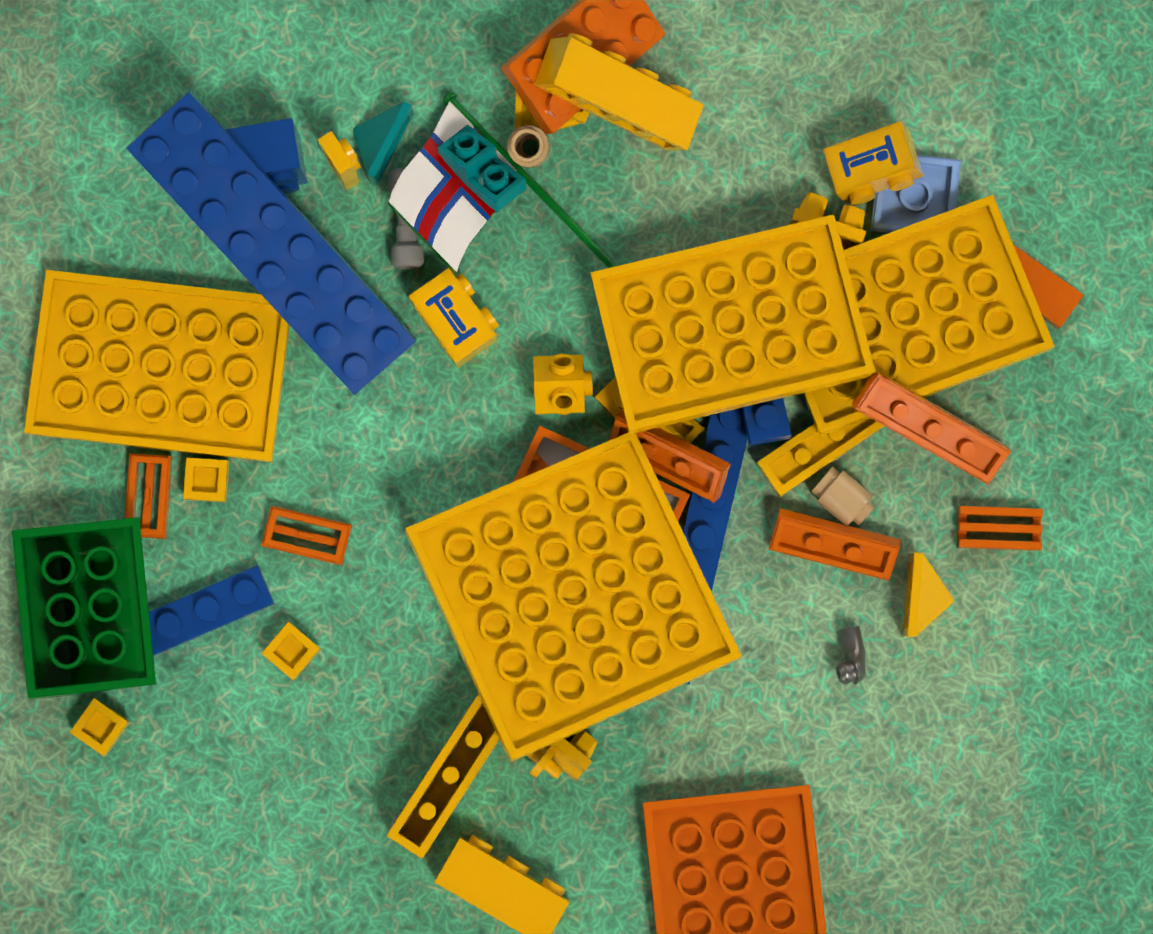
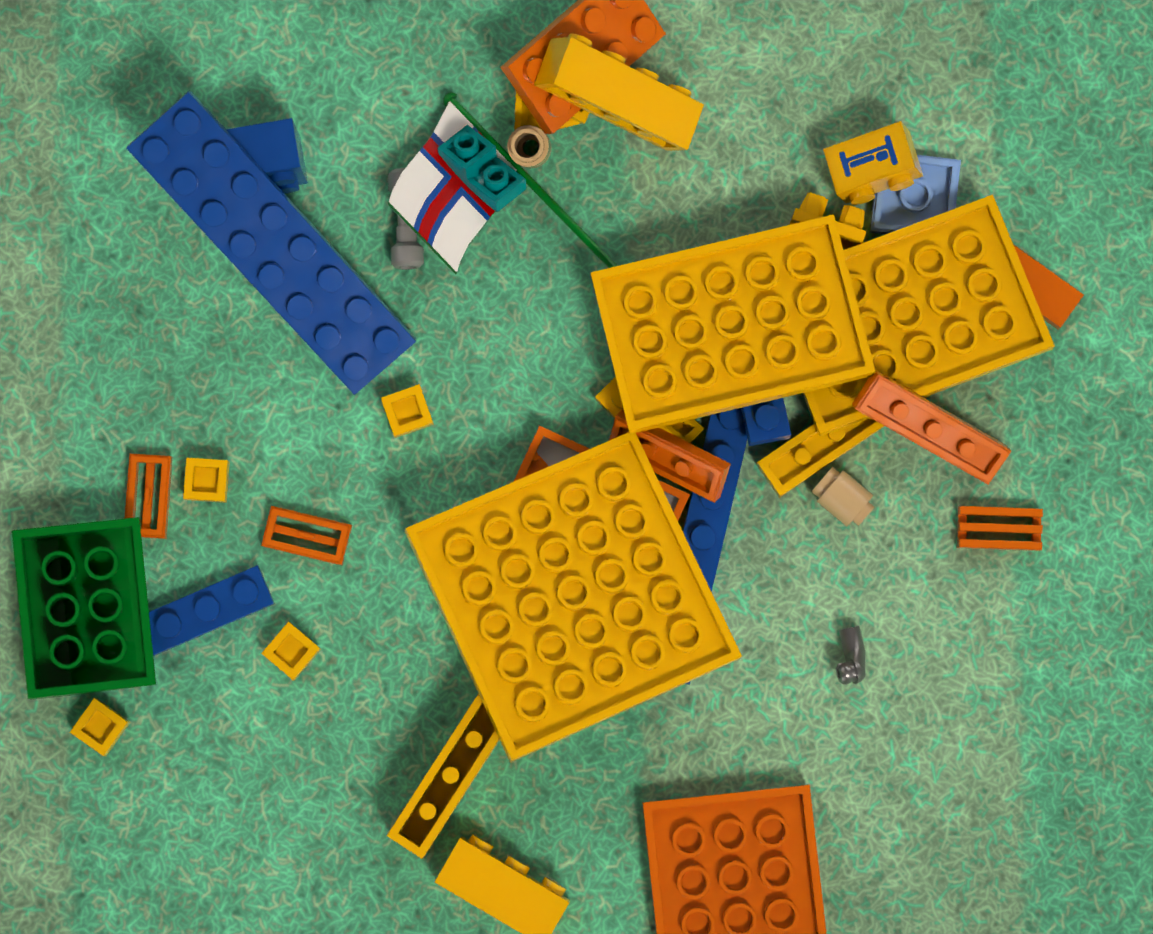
(157, 366): yellow plate -> none
(341, 159): yellow plate -> none
(380, 137): teal slope -> none
(407, 411): none -> yellow plate
(454, 317): yellow brick -> none
(561, 384): yellow brick -> none
(565, 756): yellow hips -> none
(834, 544): orange tile -> none
(924, 596): yellow slope -> none

